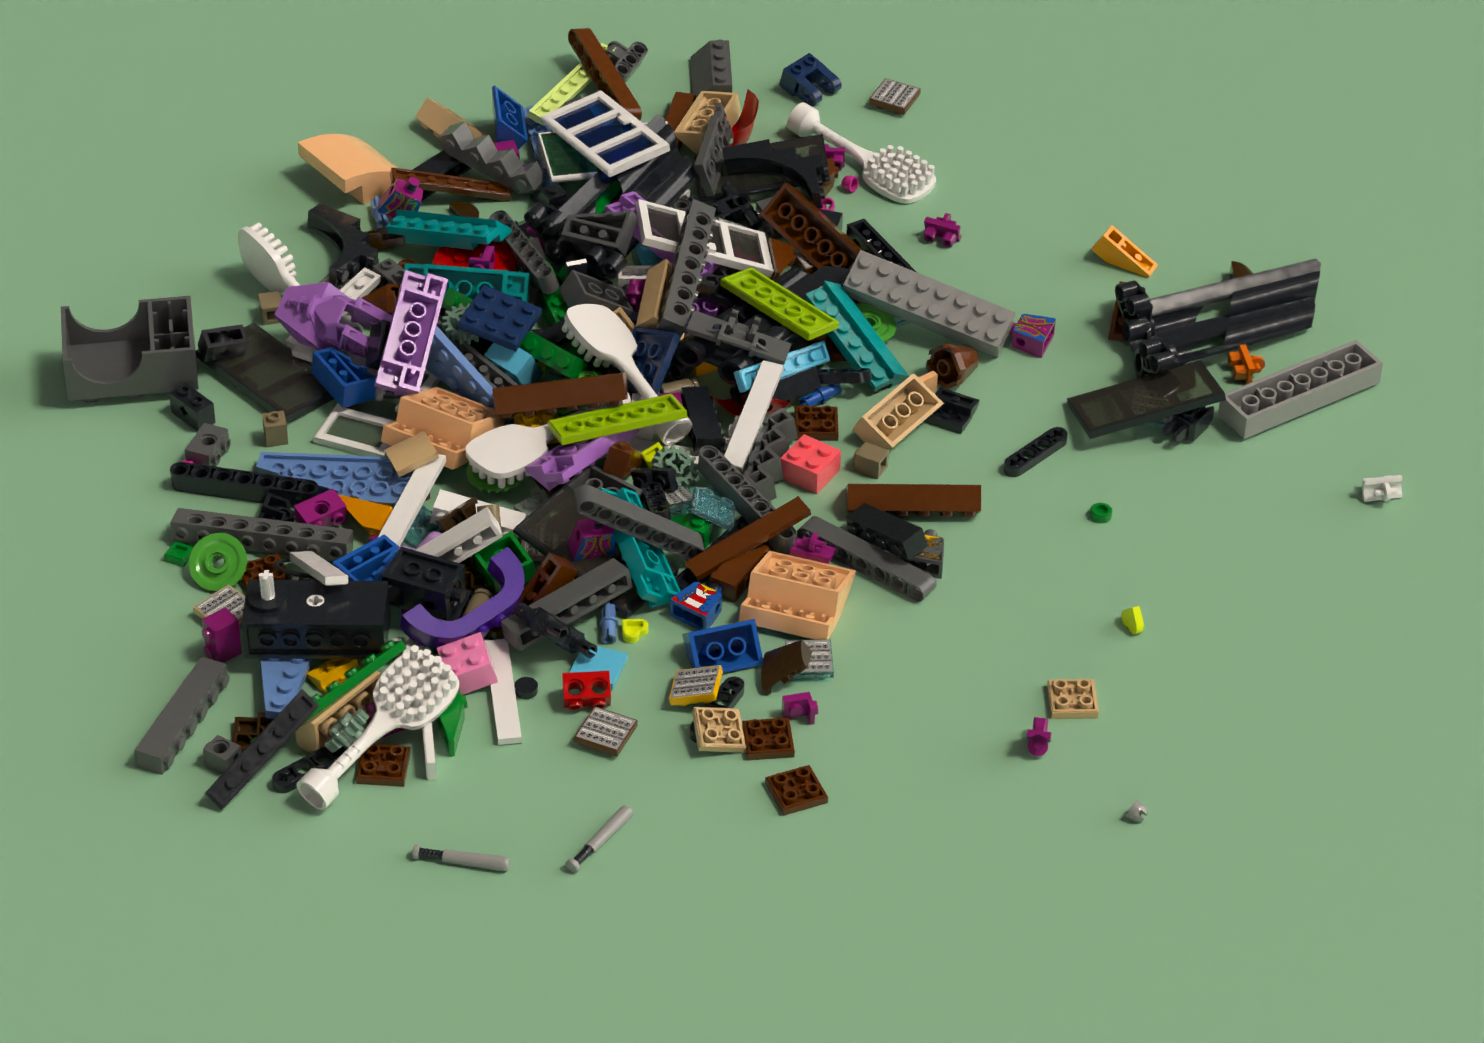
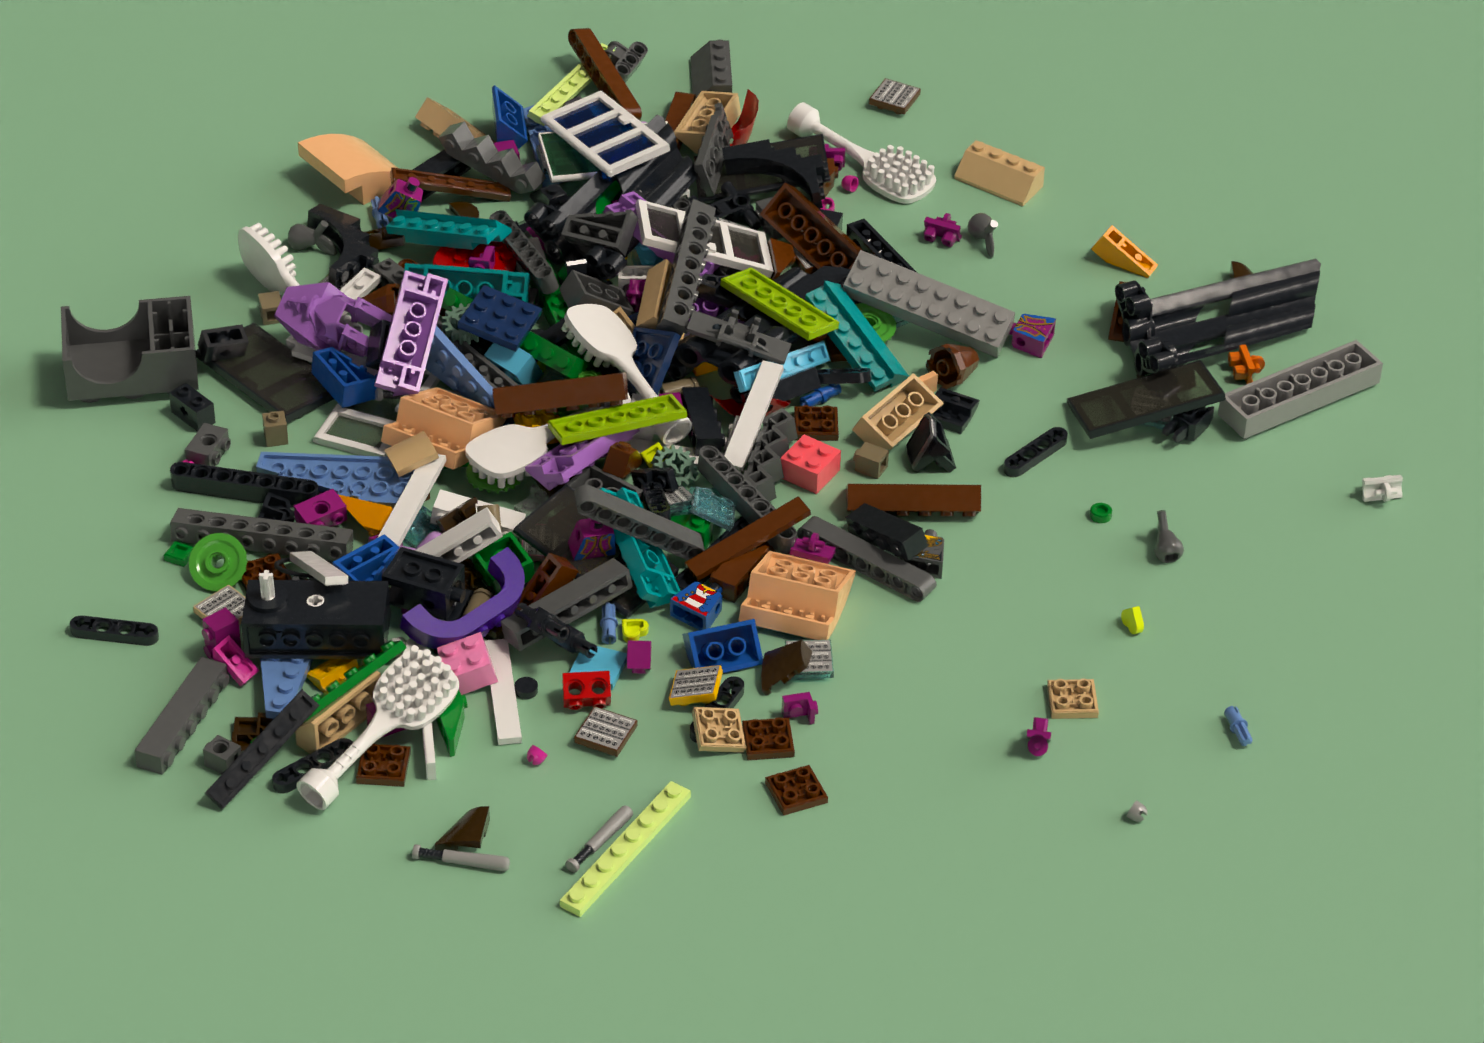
(146, 634): none -> black beam
(237, 665): none -> dark pink slope
(302, 237): none -> dark grey piece
(346, 730): sand green gear -> none
(467, 830): none -> dark brown slope
(536, 755): none -> dark pink hinge
(625, 849): none -> yellowish green plate
(639, 656): none -> magenta slope
(803, 73): dark blue brick -> none
(929, 445): none -> black piece
(982, 227): none -> dark grey piece
(1000, 173): none -> tan slope
(1168, 546): none -> dark grey piece
(1238, 725): none -> medium blue axle

